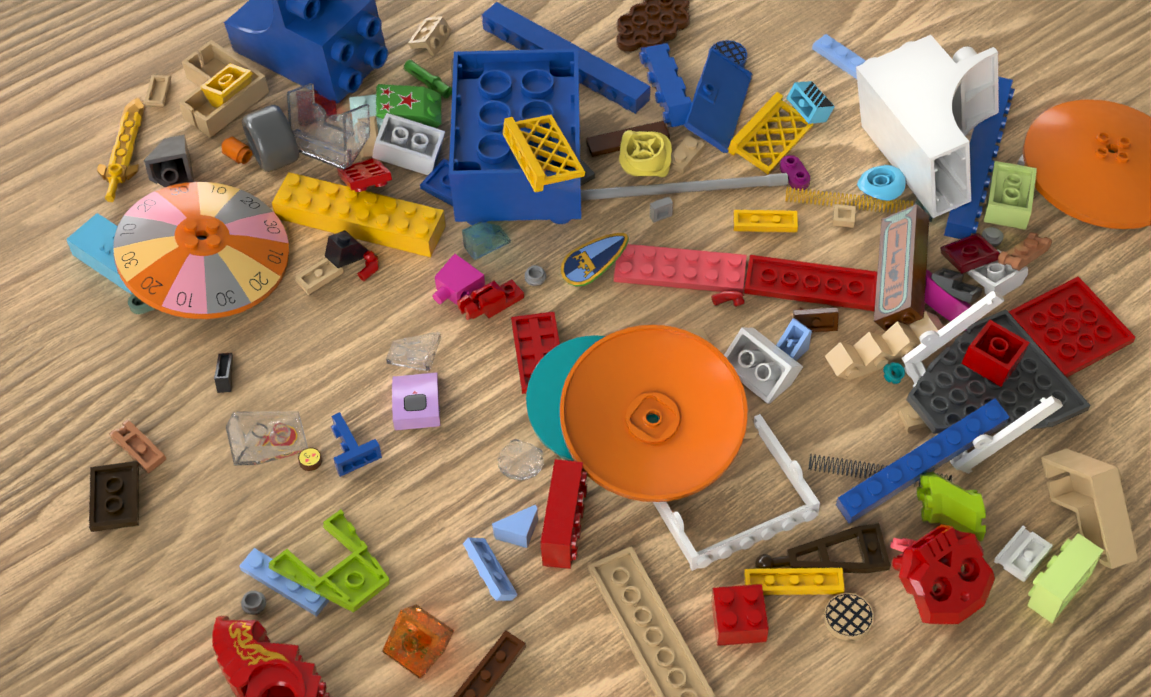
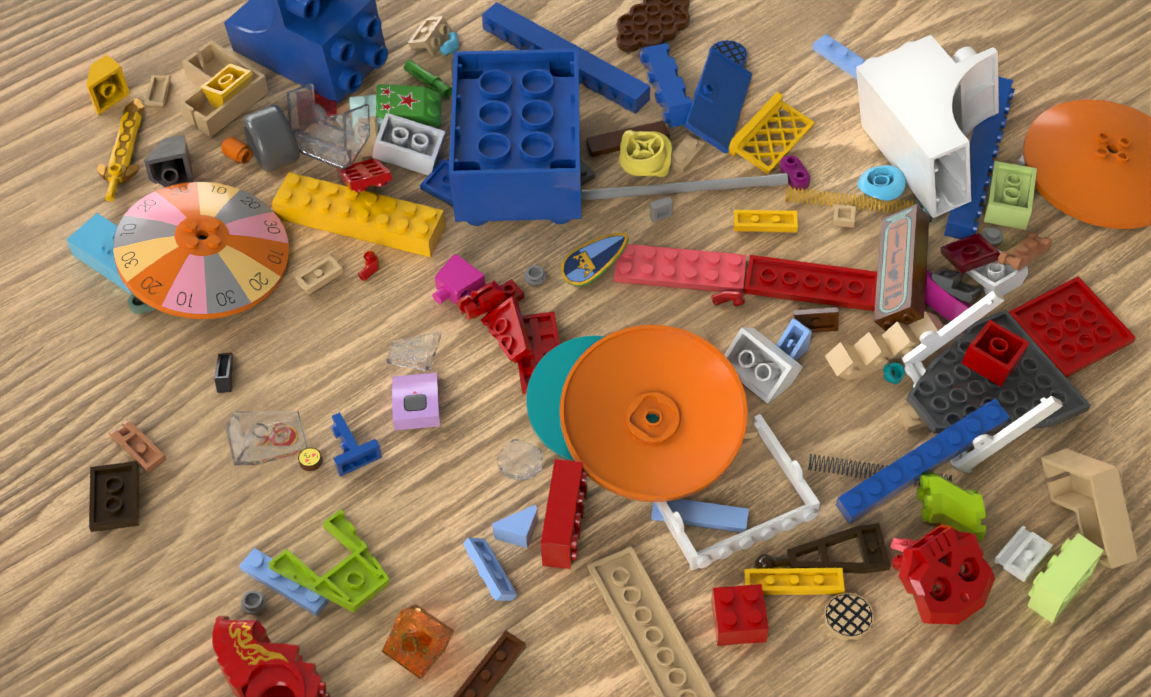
(106, 84): none -> yellow slope
(344, 249): black slope -> none
(450, 46): none -> medium azure arm
(483, 239): clear light blue slope -> none
(509, 329): none -> red wing
(526, 154): yellow fence -> none
(707, 515): none -> light blue tile
(810, 102): medium azure brick -> none

